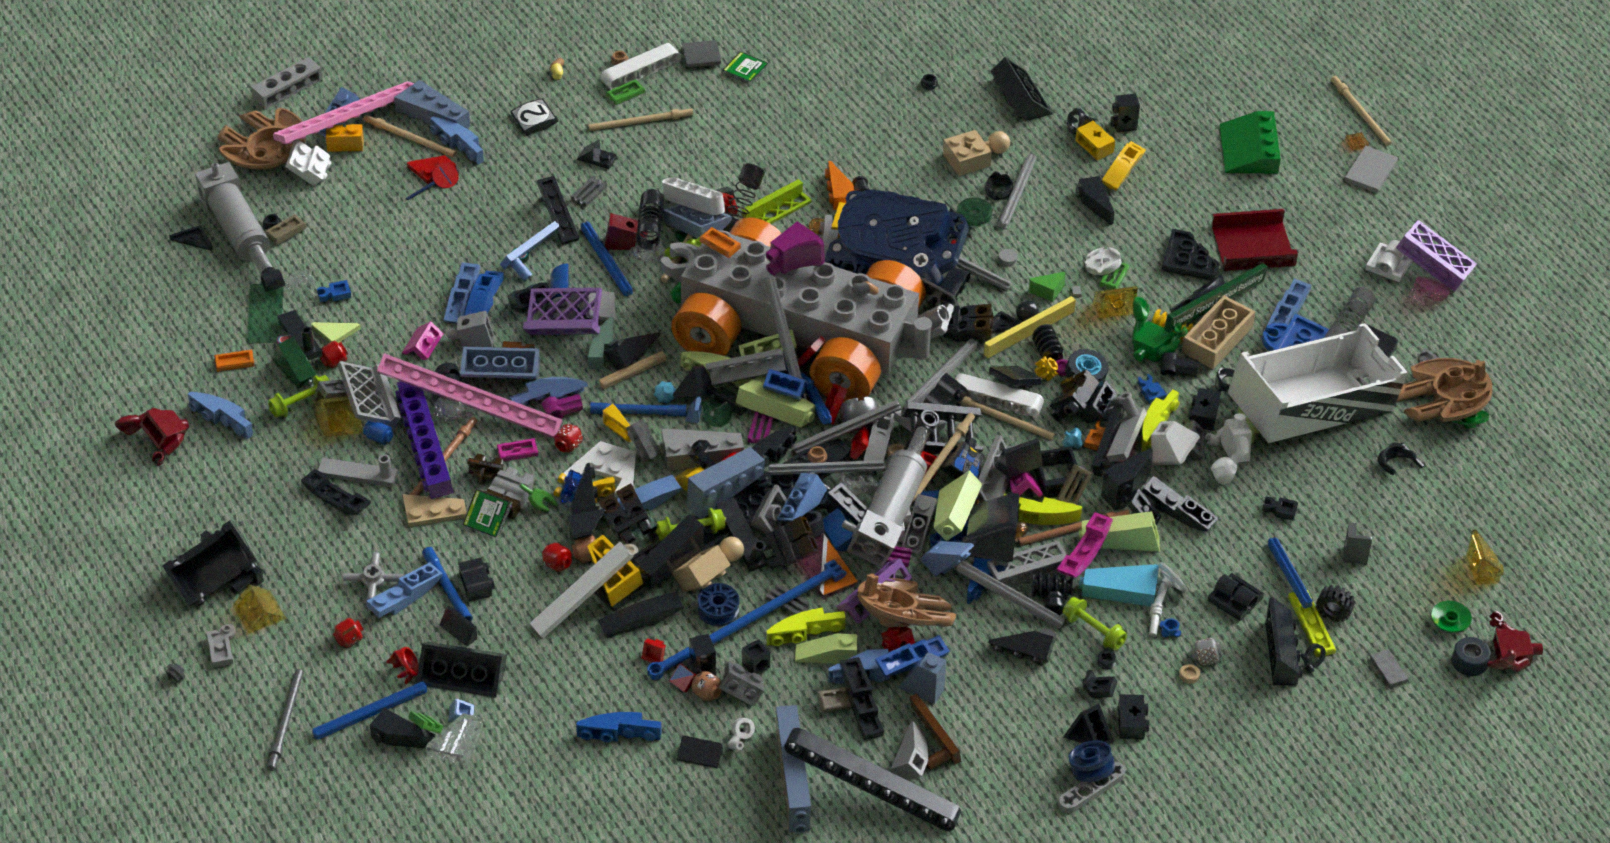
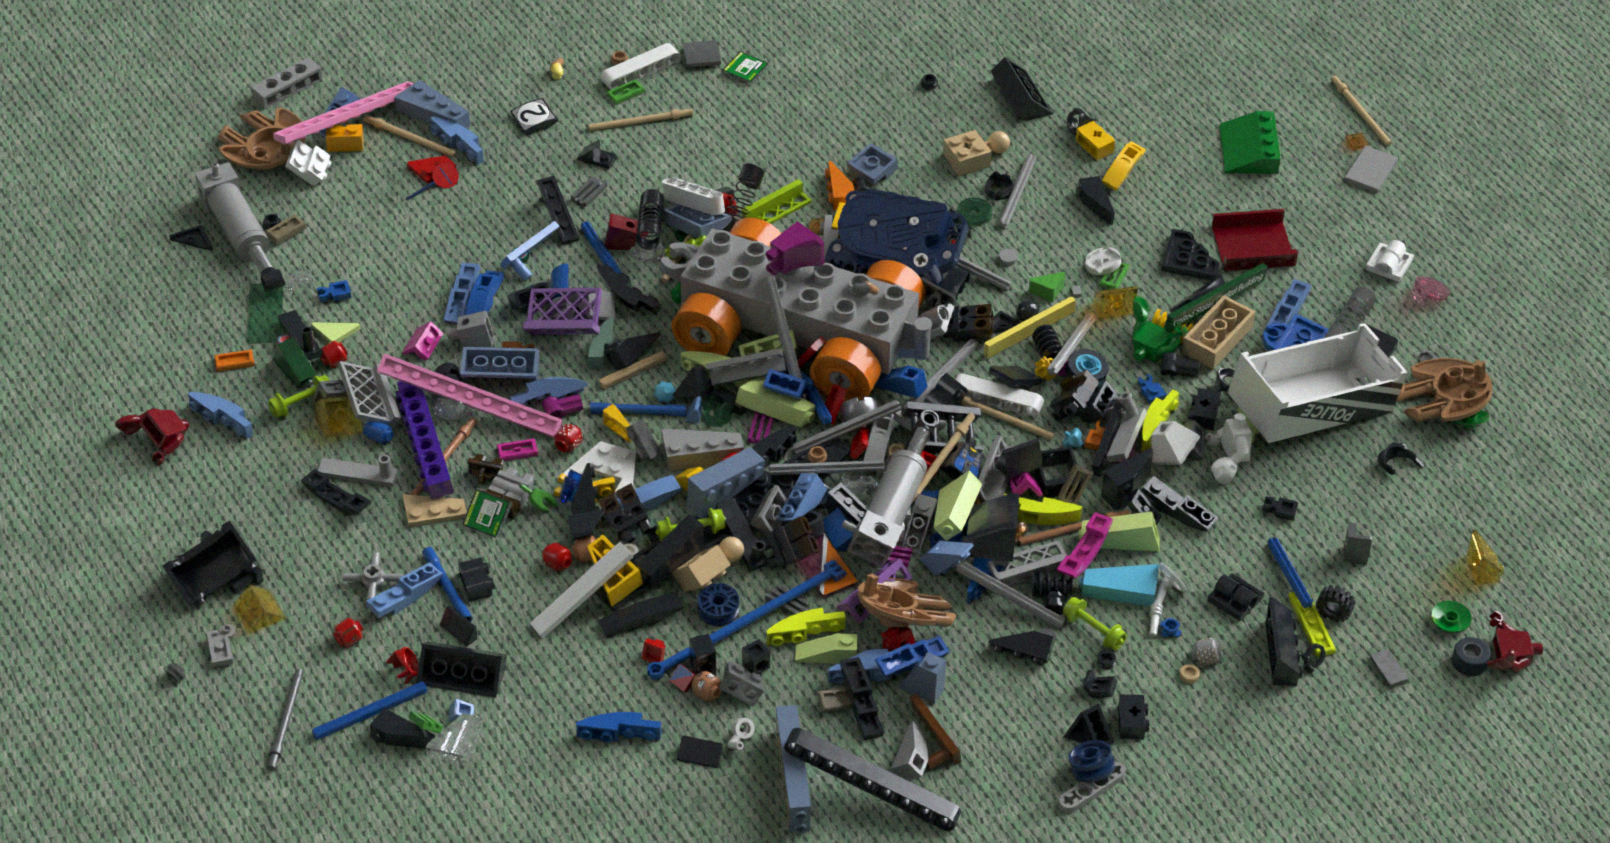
(621, 286): none -> black slope
(699, 456): black bracket -> none
(720, 242): orange tile -> none
(873, 163): none -> sand blue plate
(904, 380): none -> blue slope
(1072, 343): none -> light grey axle
(1125, 112): black brick -> none
(1436, 264): medium lavender fence -> none

